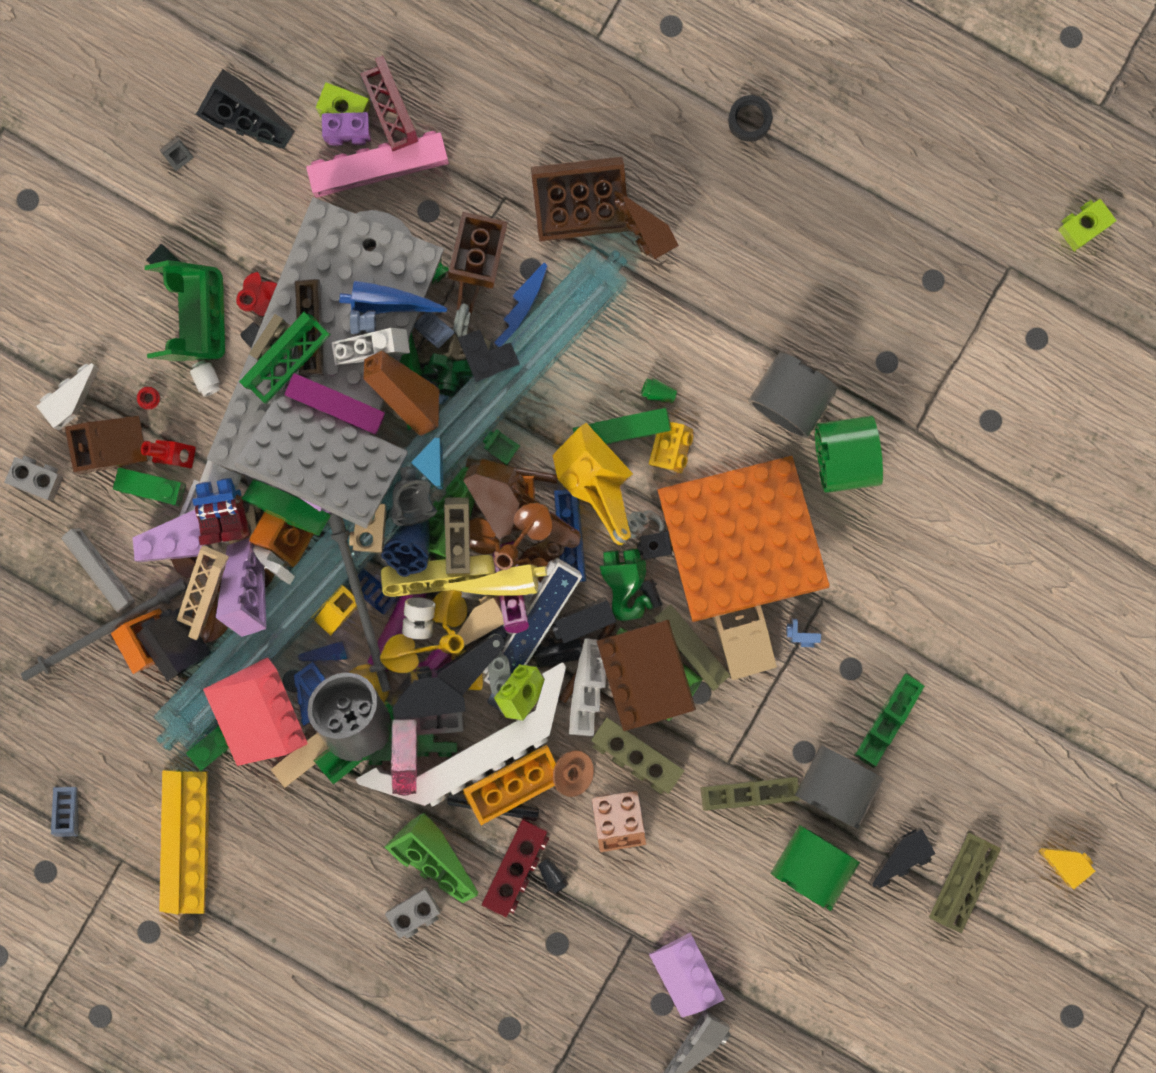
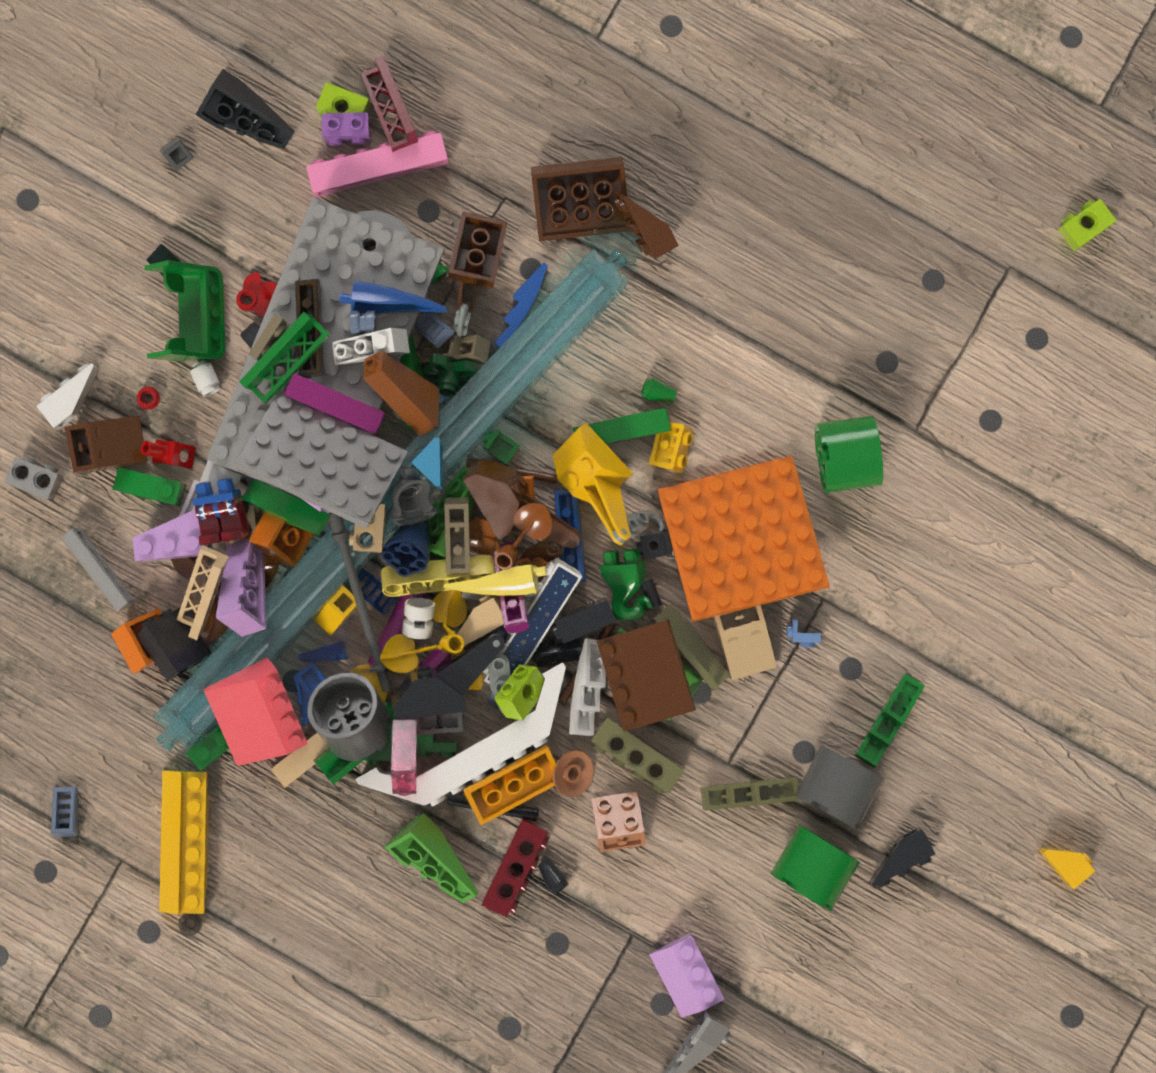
(163, 596): dark grey bar -> none
(273, 563): white slope -> none
(410, 908): light grey brick -> none
(485, 362): black plate -> none
(754, 101): black tyre -> none
(792, 395): dark grey brick -> none
(962, 881): olive fence -> none

